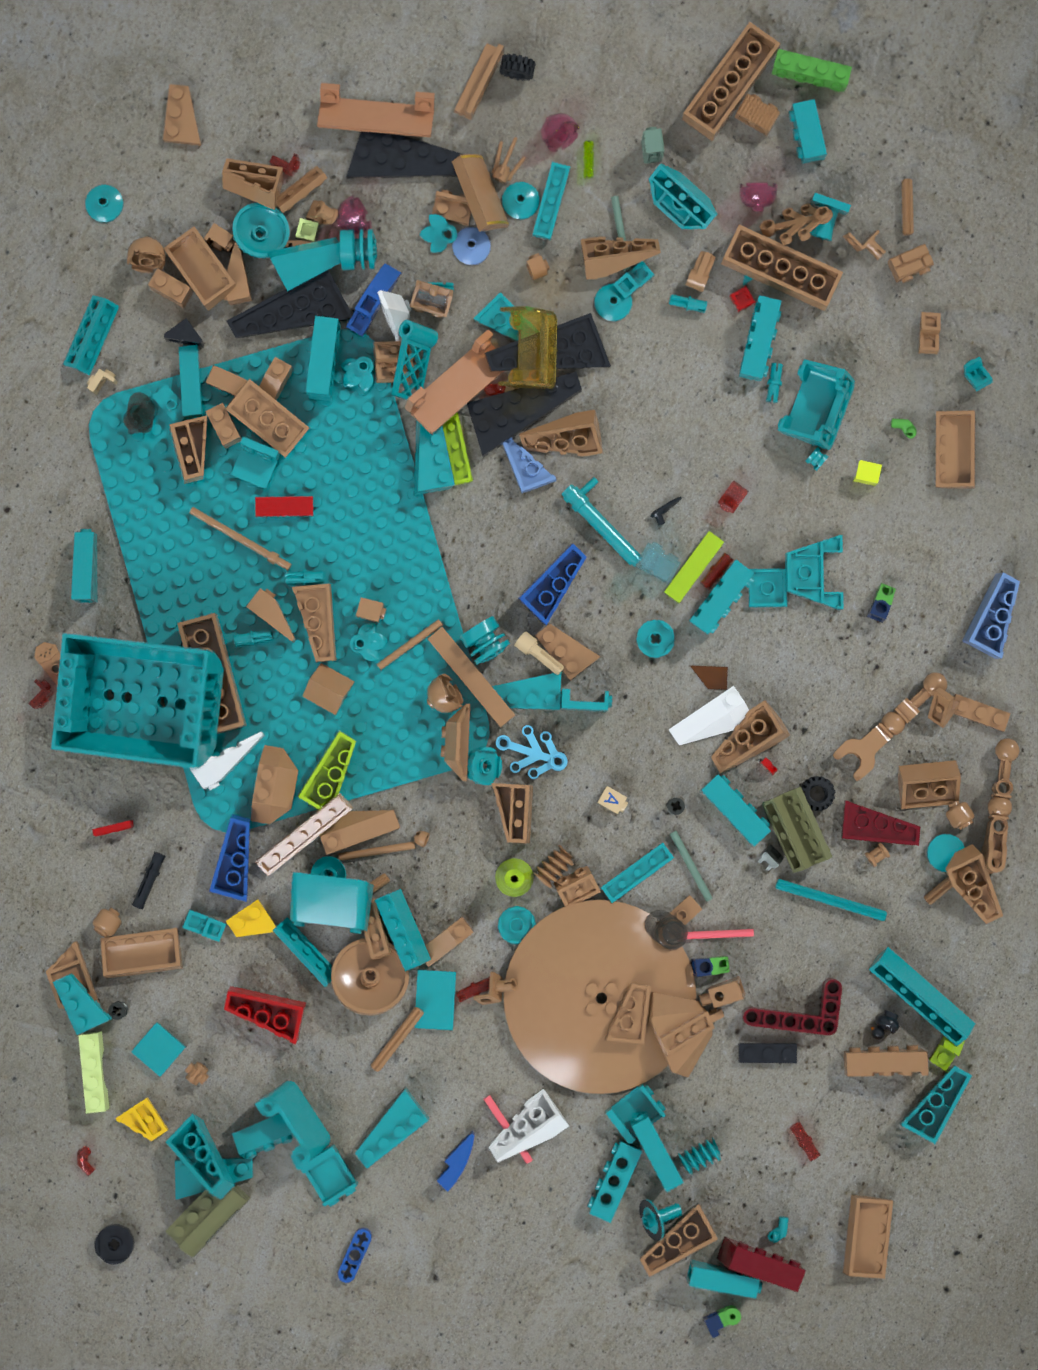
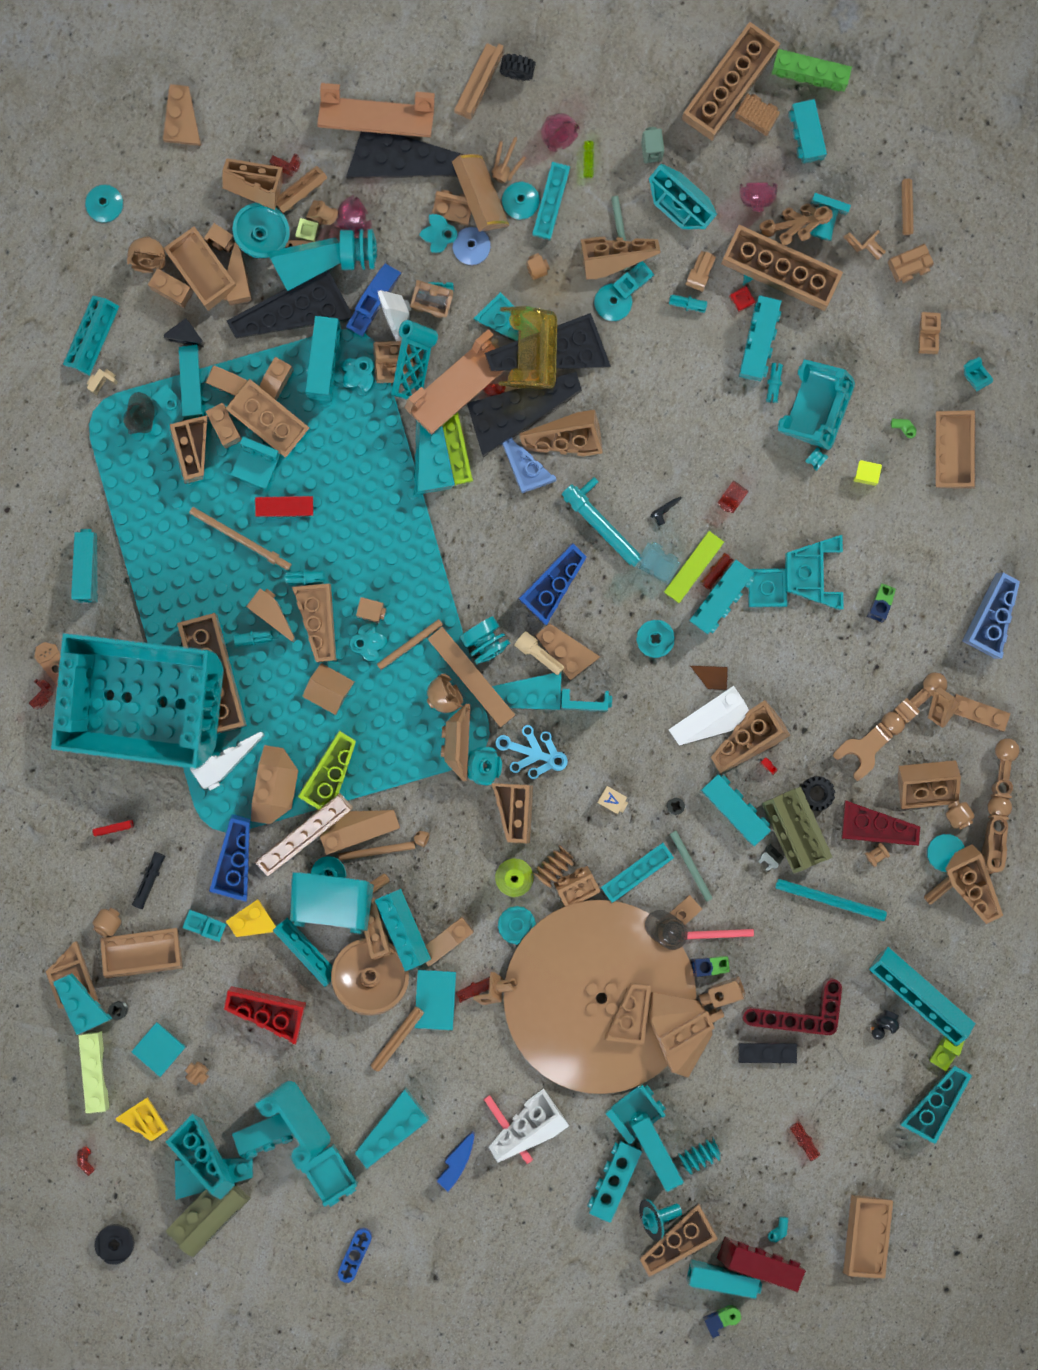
(885, 1061): medium nougat wedge -> none

